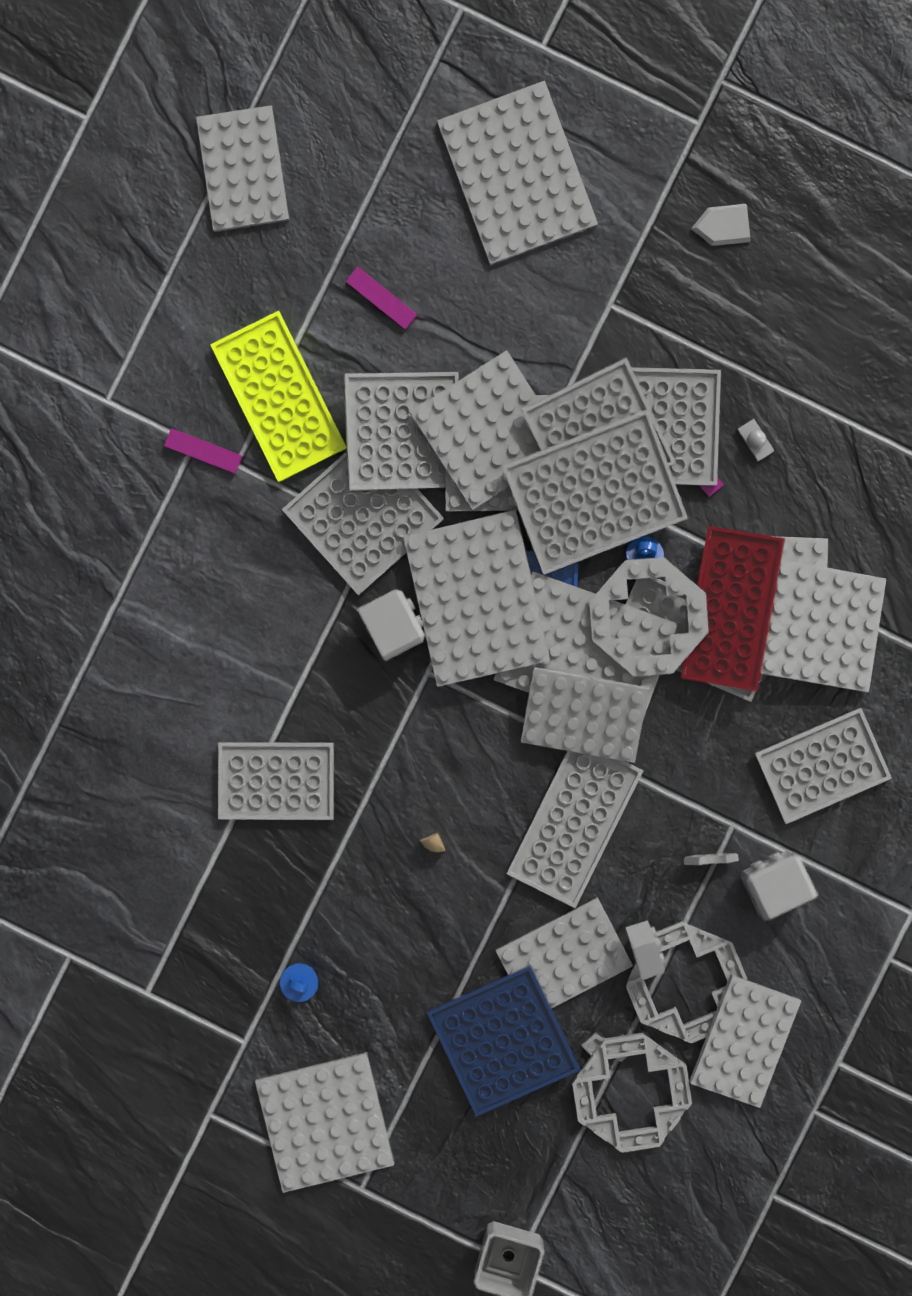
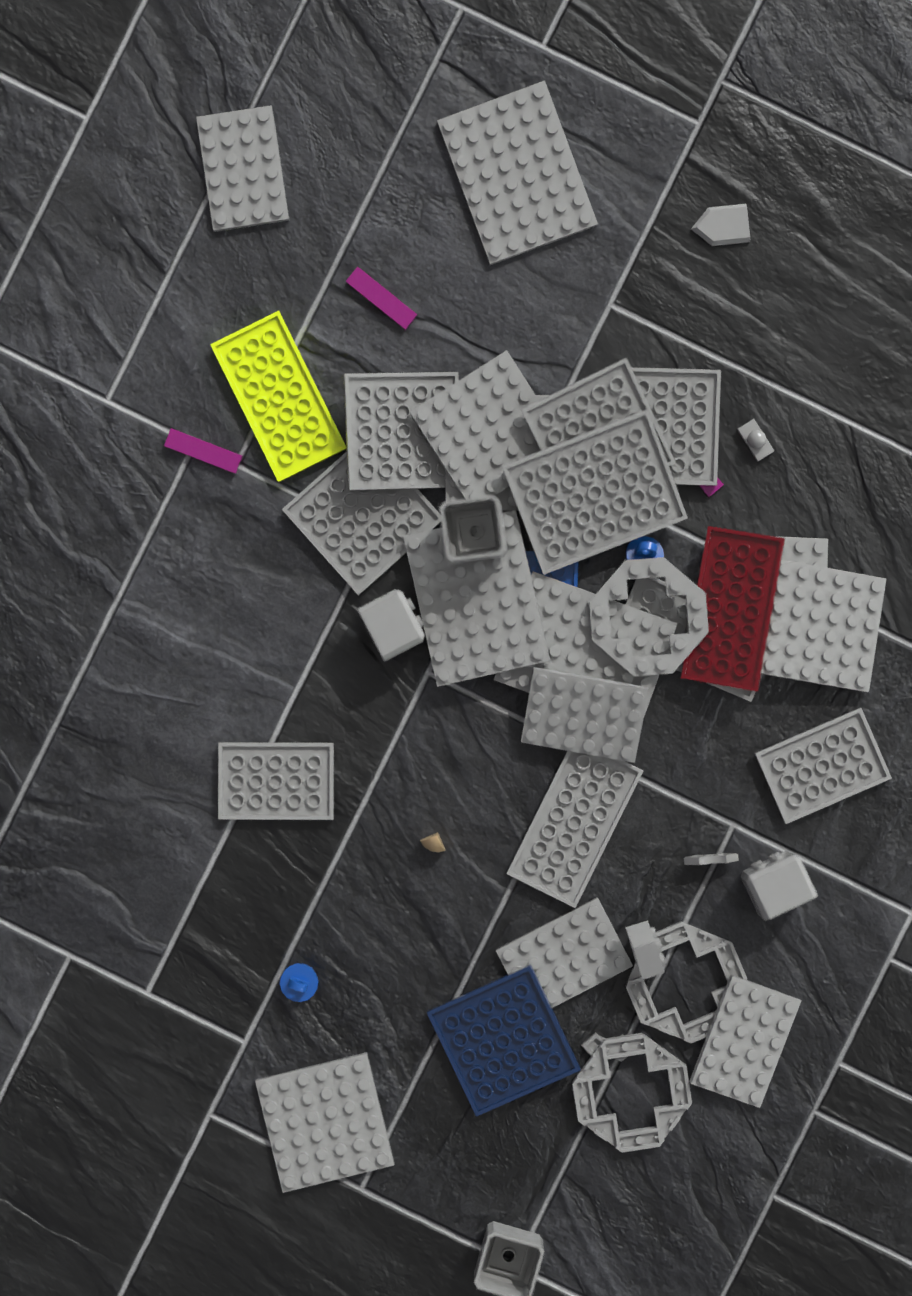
(458, 520): none -> light grey plate

